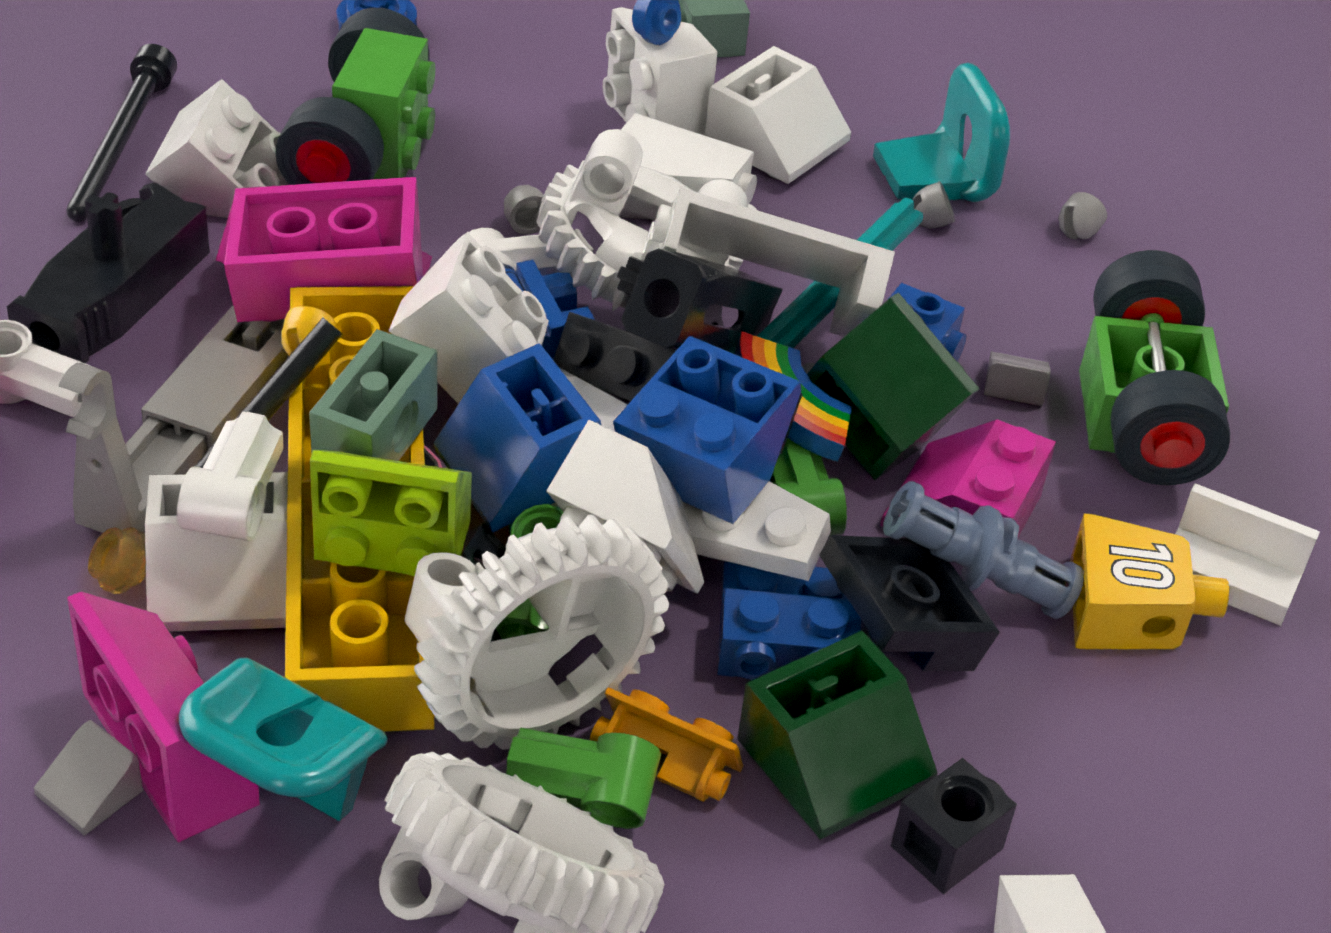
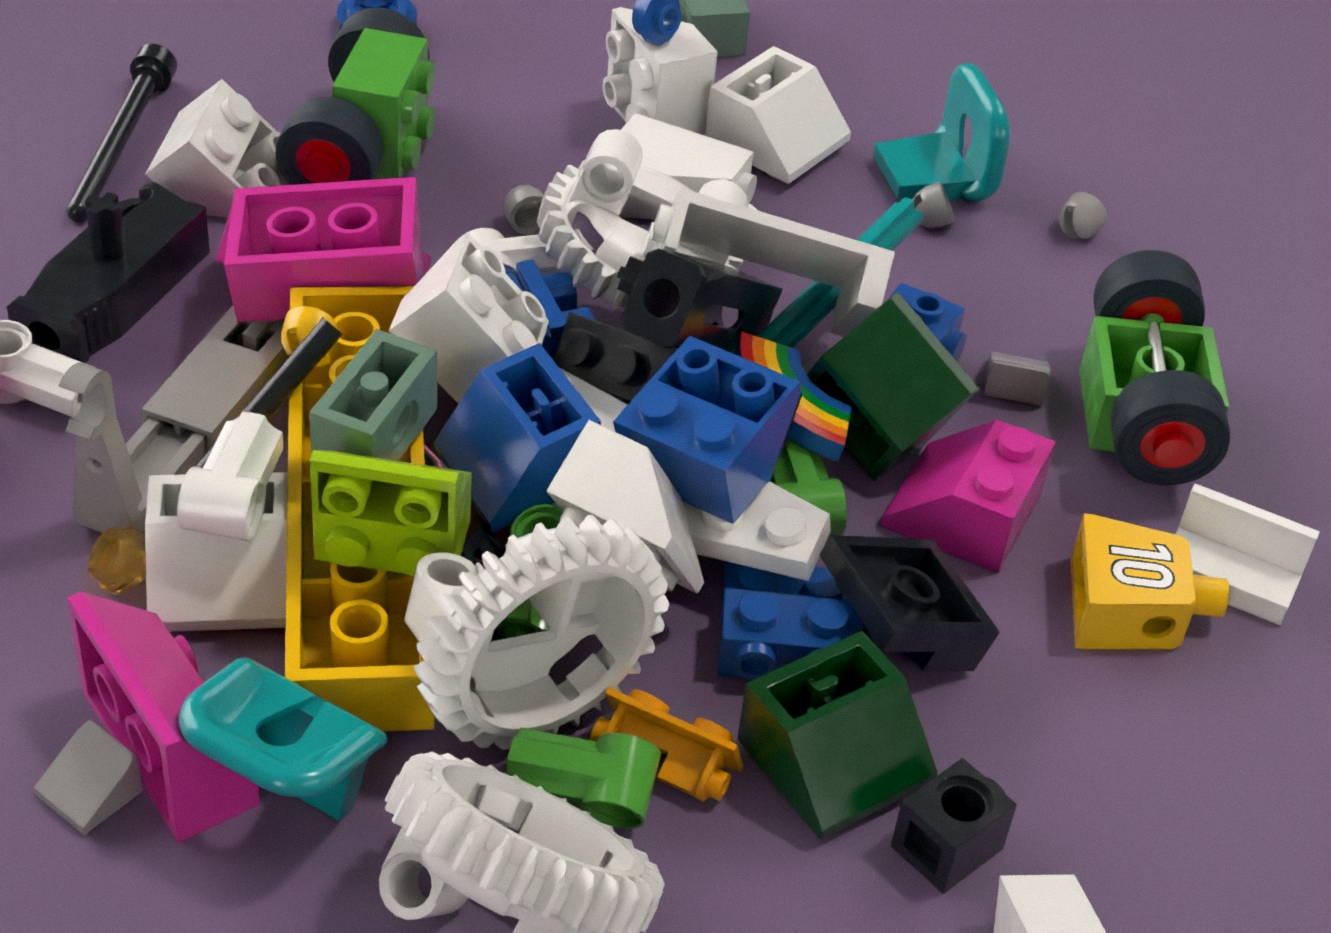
(985, 548): sand blue piece -> none

